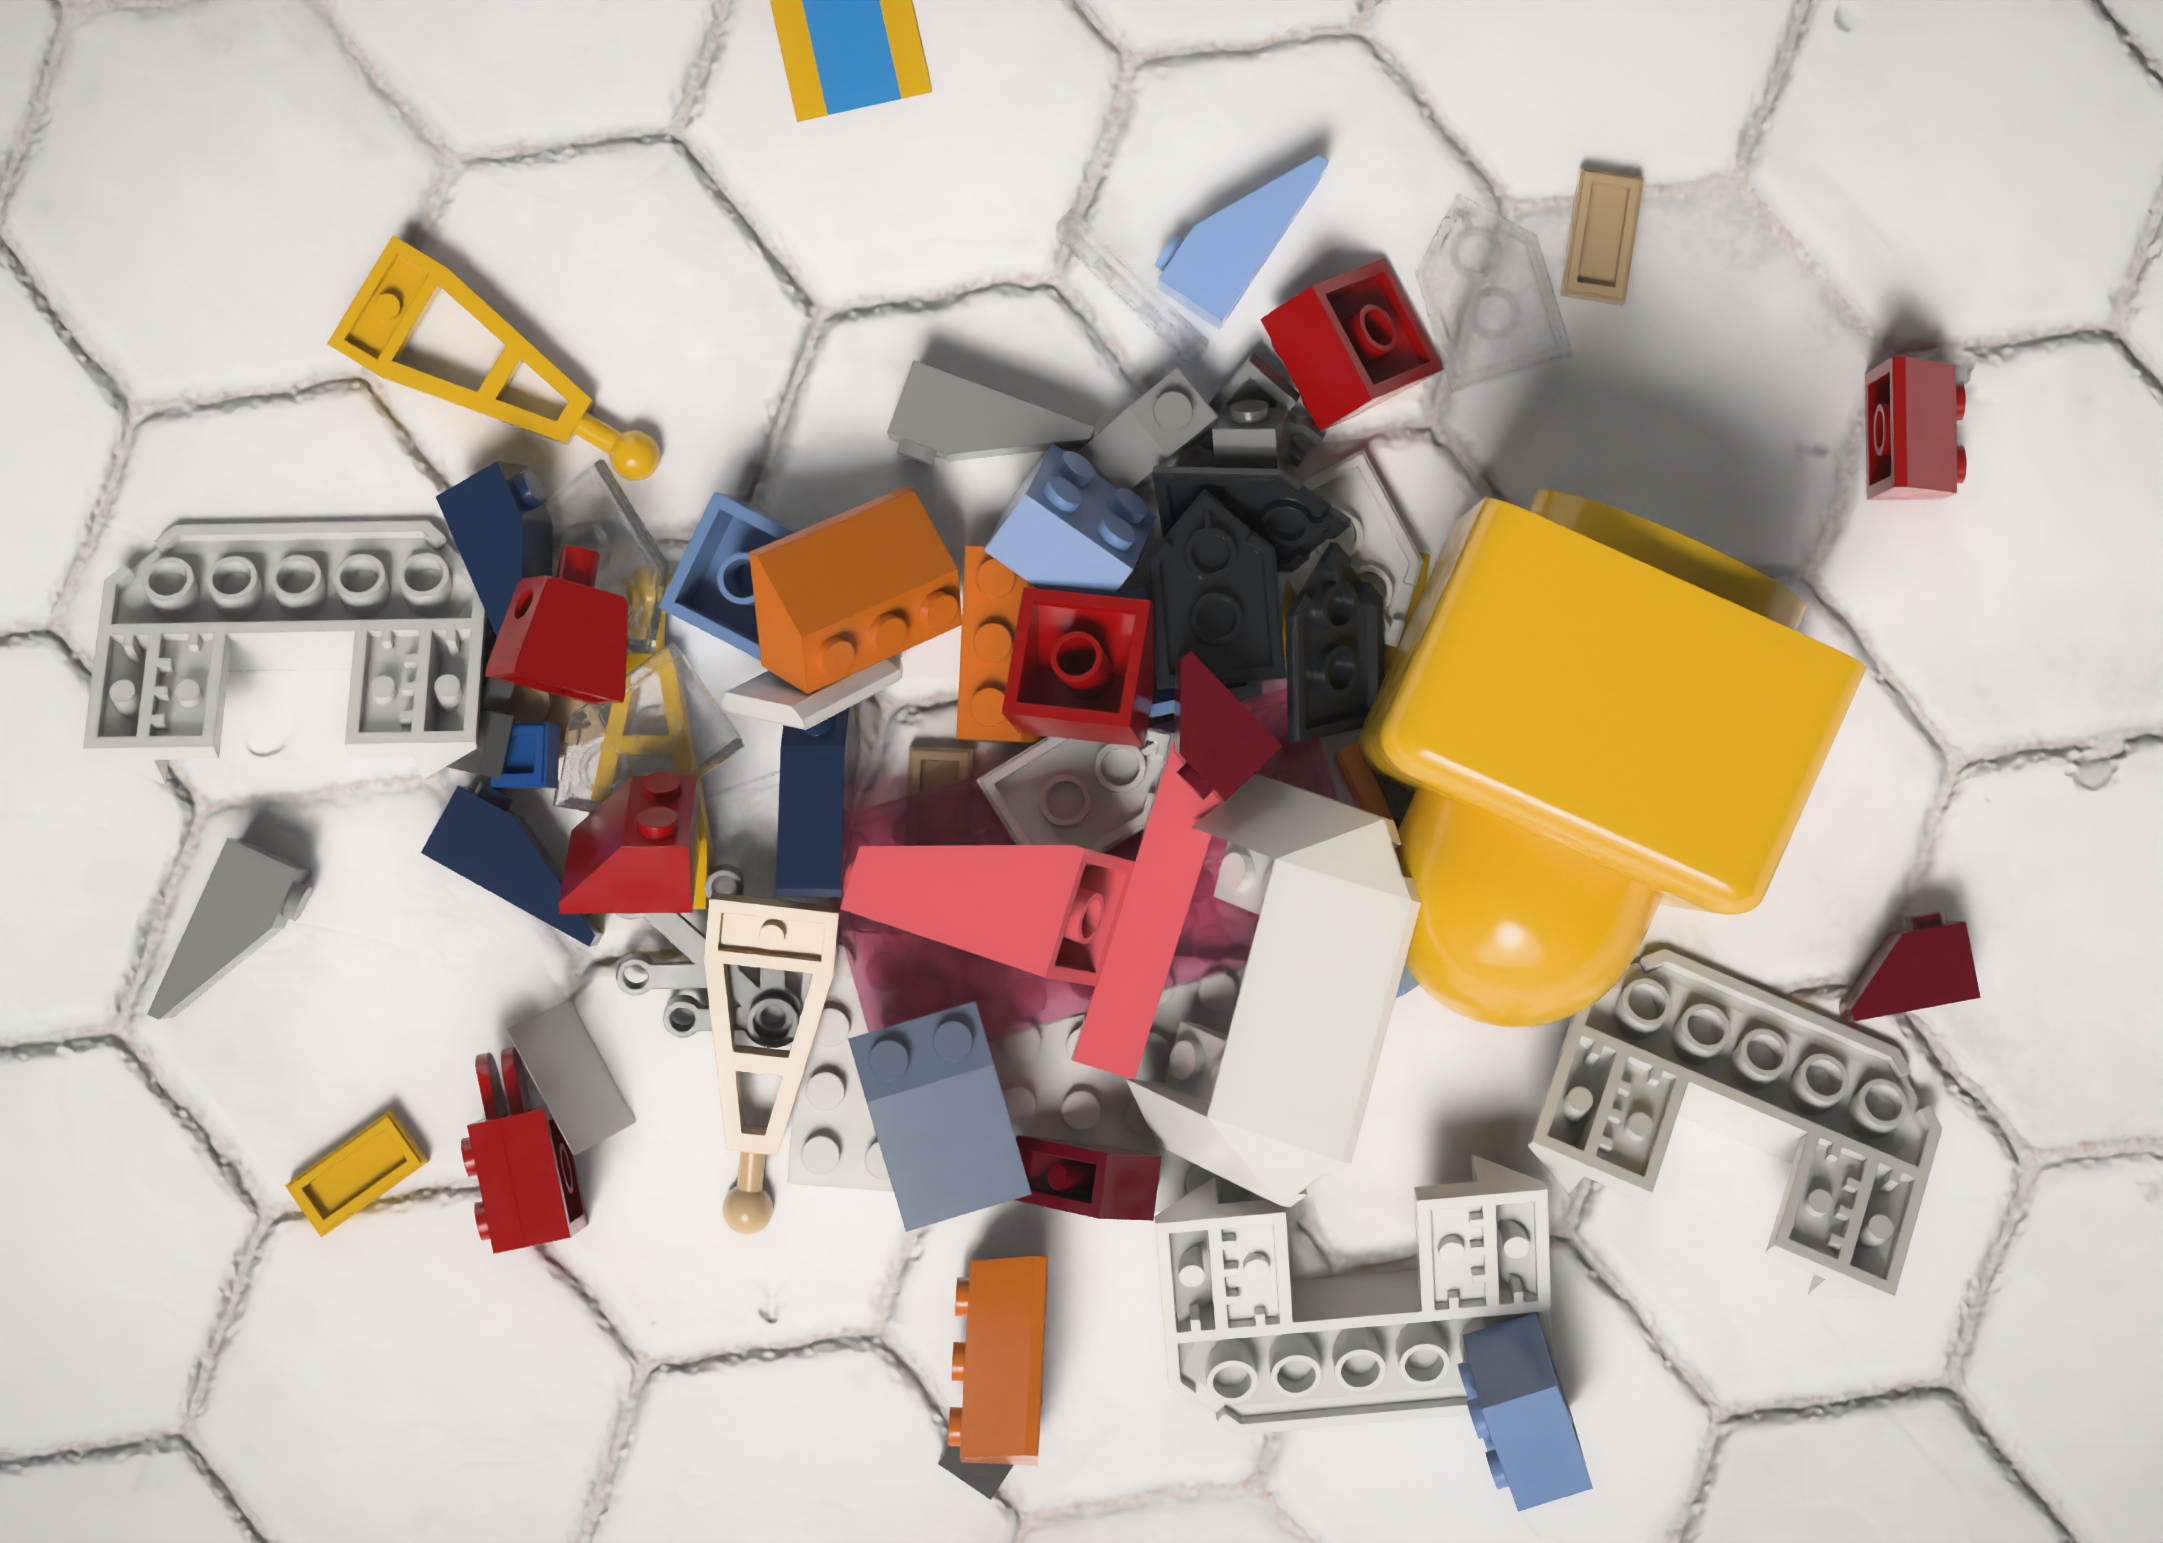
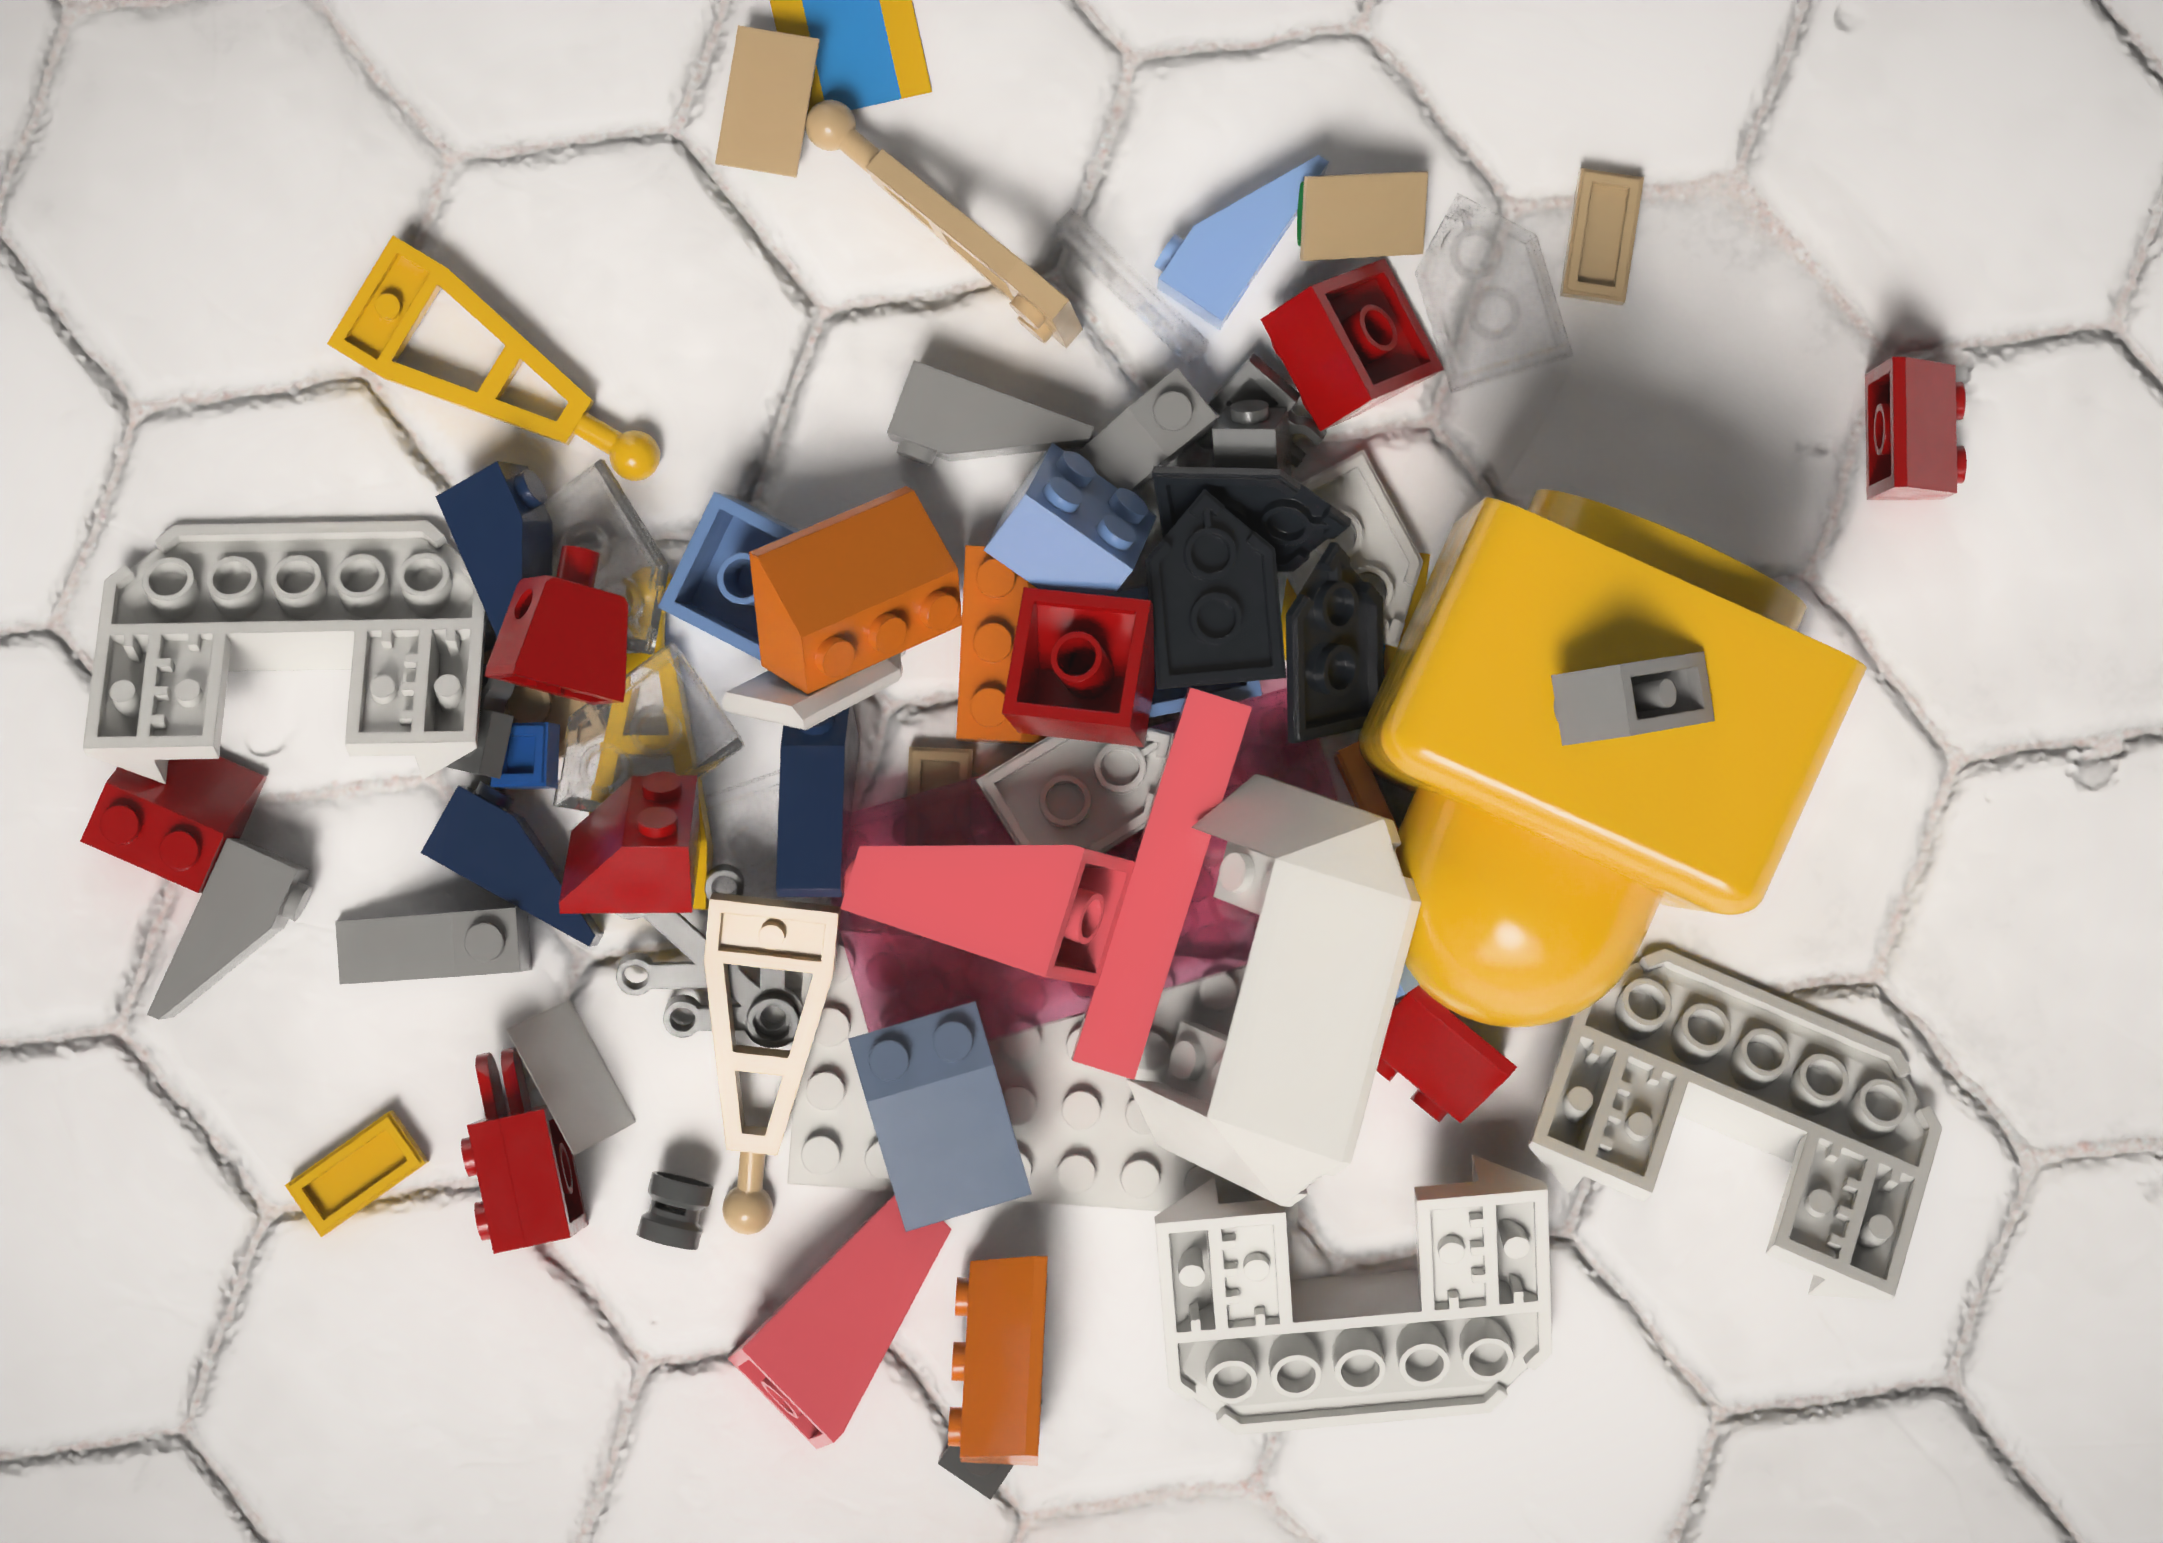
(178, 824): none -> red slope
(433, 946): none -> light grey slope
(670, 1224): none -> dark grey wheel
(767, 101): none -> tan piece
(836, 1328): none -> coral slope
(1038, 304): none -> tan plate
(1090, 1178): dark red slope -> none
(1215, 732): dark red slope -> none
(1362, 215): none -> tan piece
(1440, 1058): none -> red slope
(1522, 1413): medium blue brick -> none
(1632, 698): none -> light grey slope
(1915, 970): dark red slope -> none

